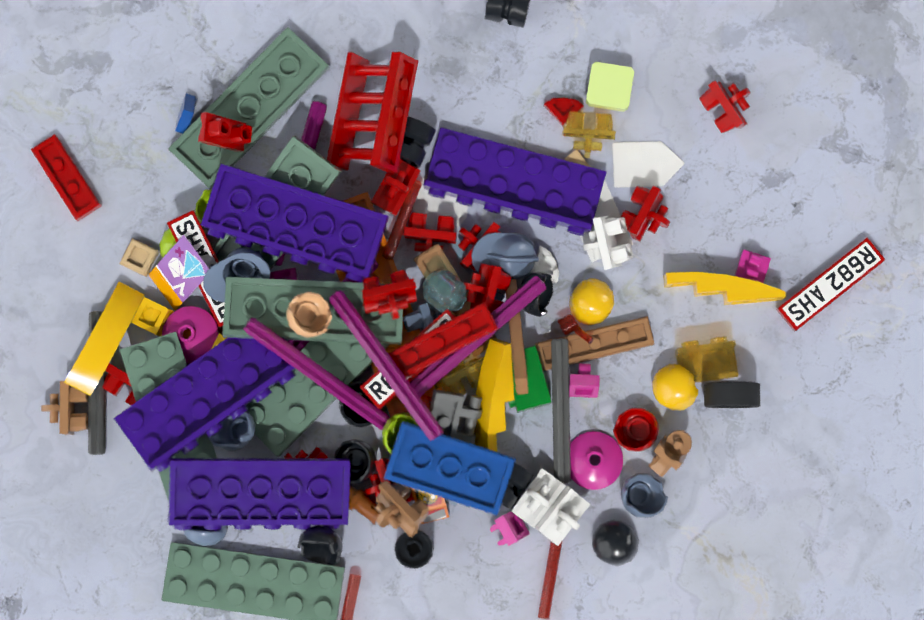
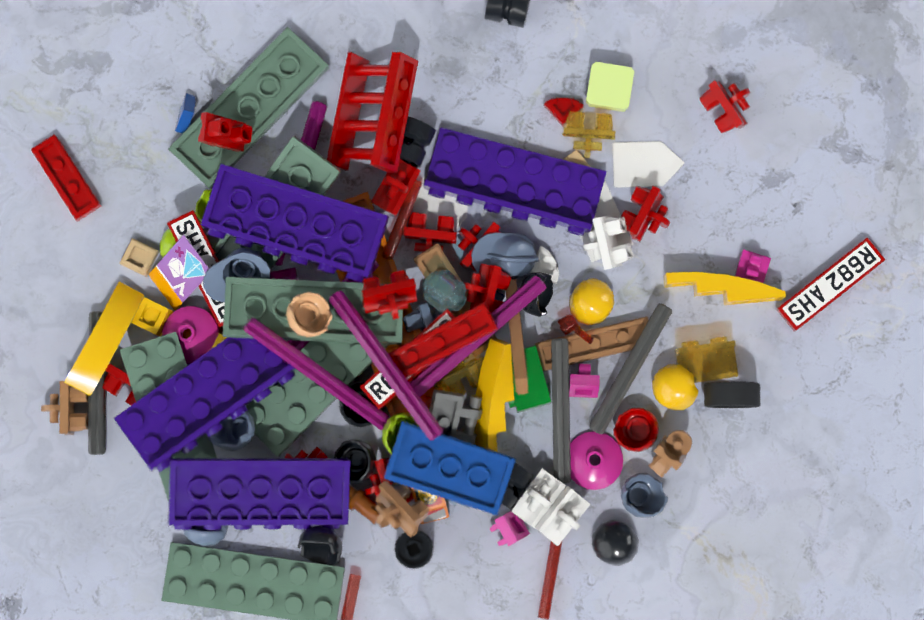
(630, 368): none -> dark grey axle

